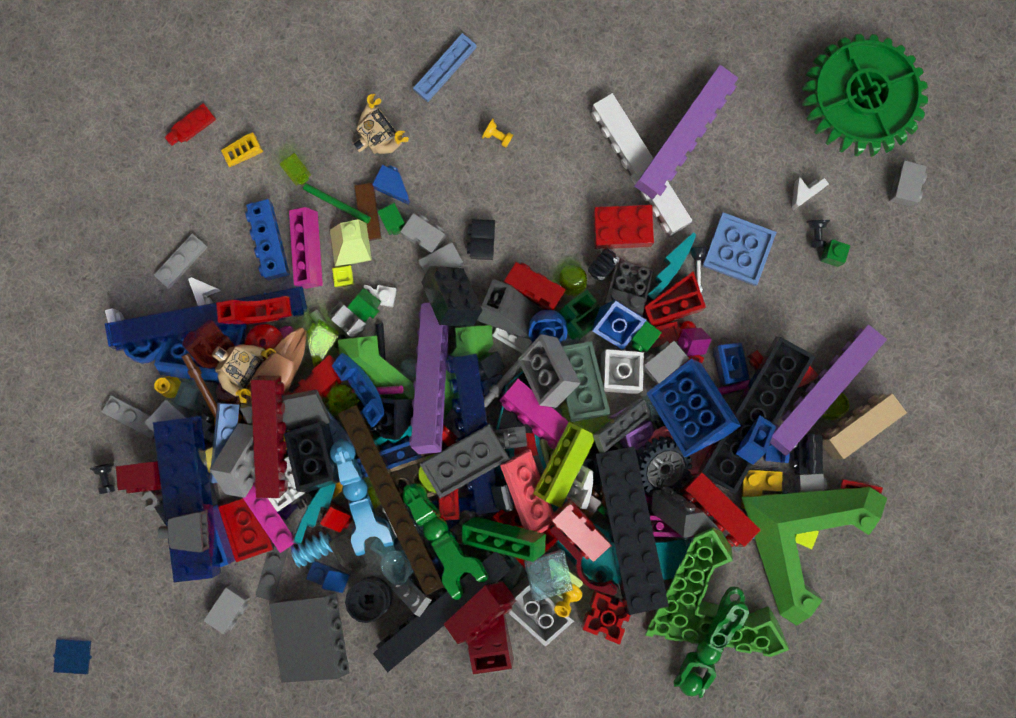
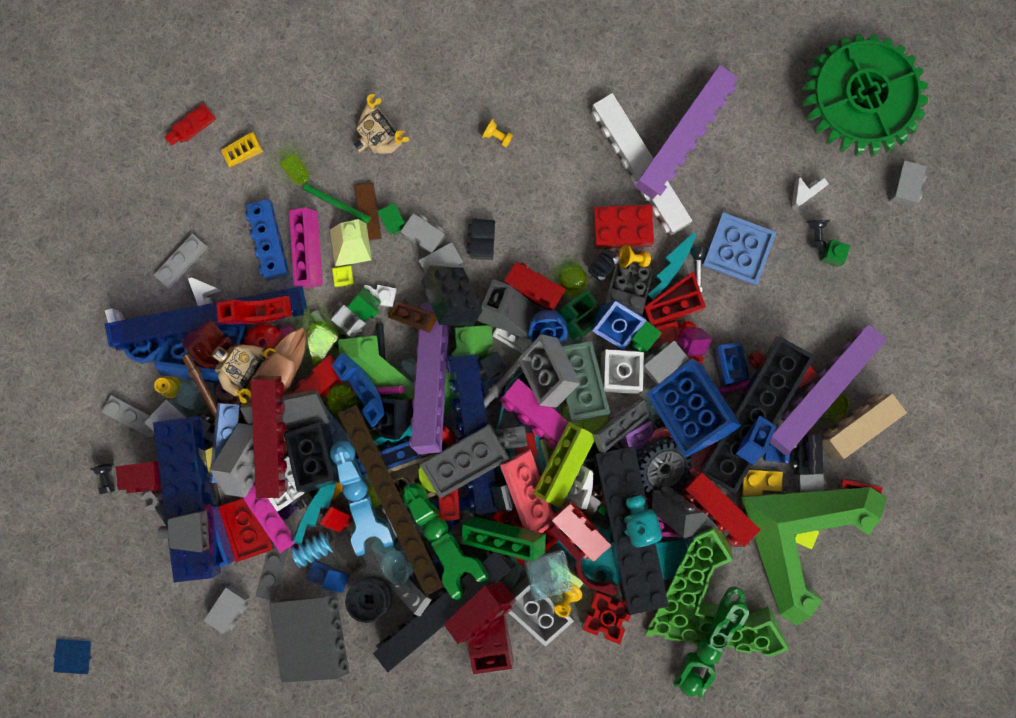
(390, 183): blue slope -> none
(412, 316): none -> reddish brown tile
(445, 67): medium blue plate -> none
(627, 256): none -> yellow piece
(642, 524): none -> teal piece

